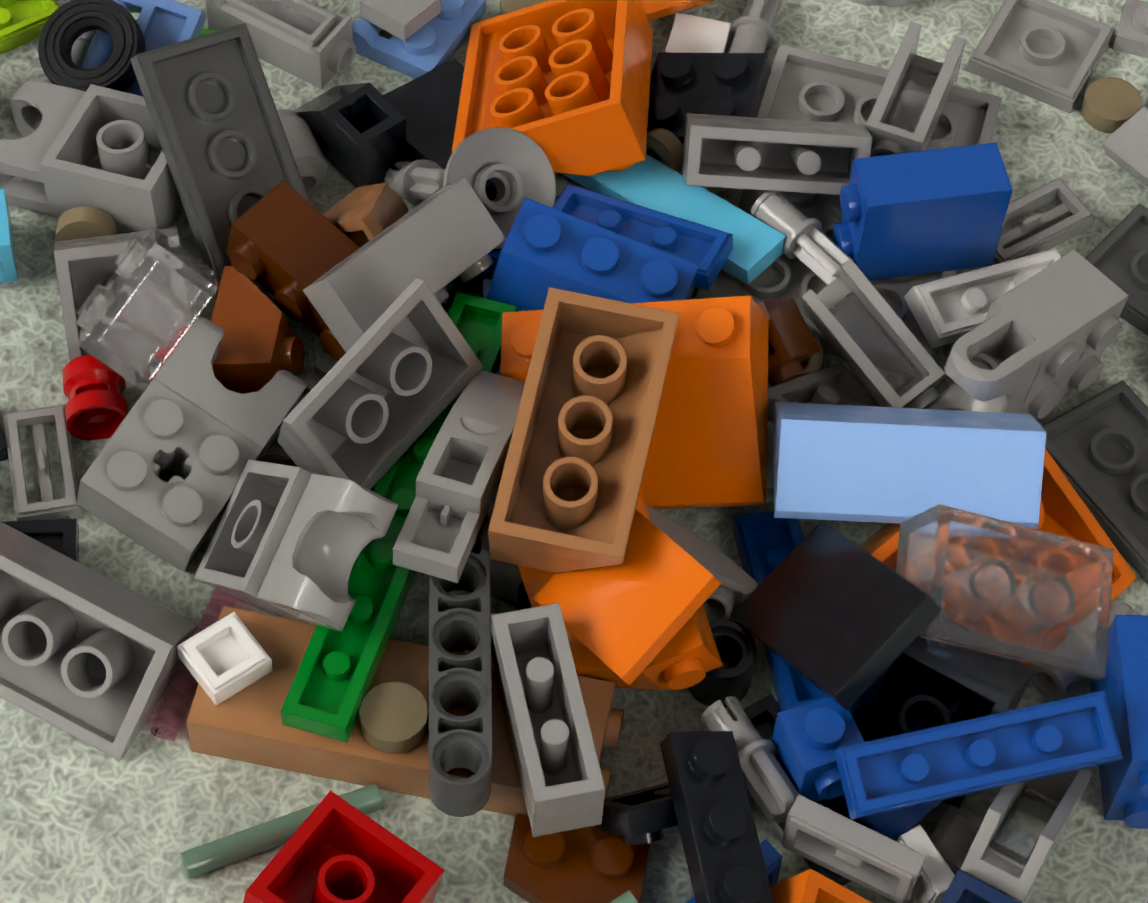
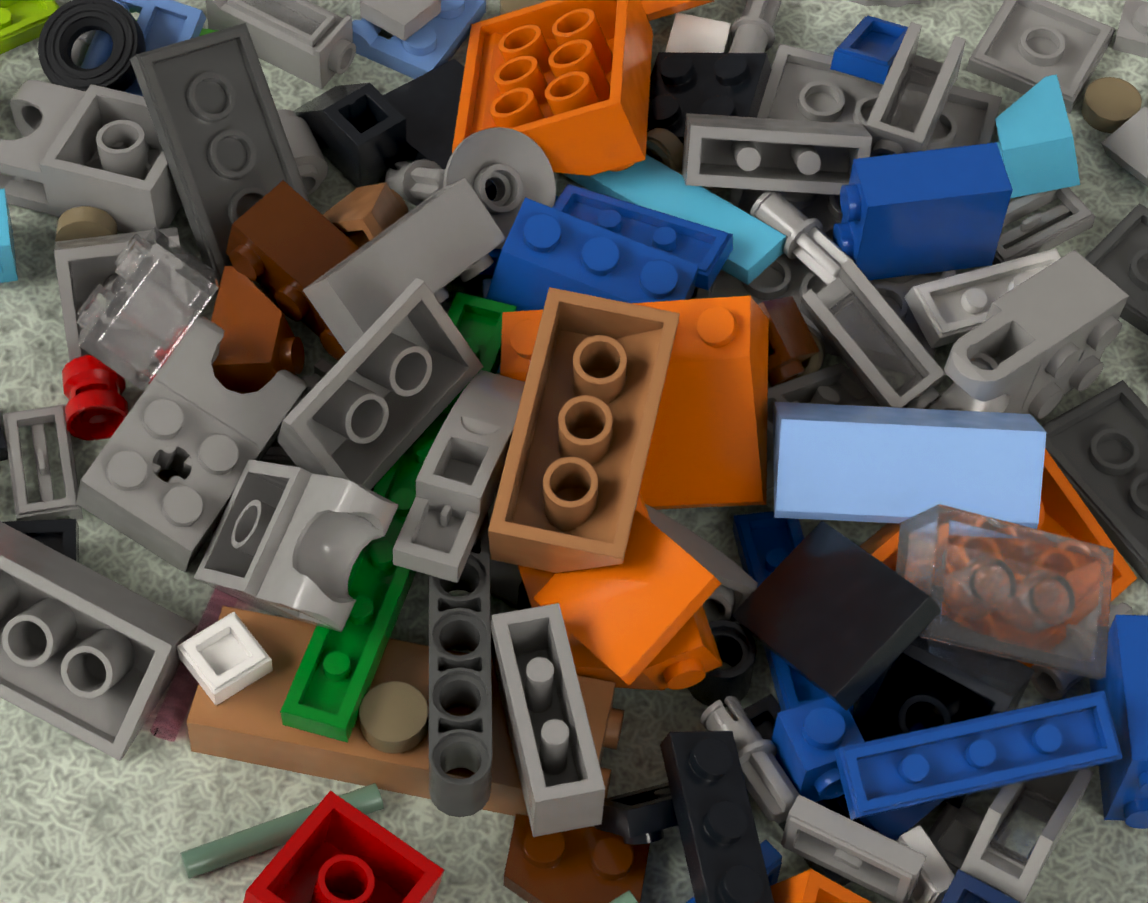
(869, 49): none -> blue tile
(1038, 141): none -> medium azure slope

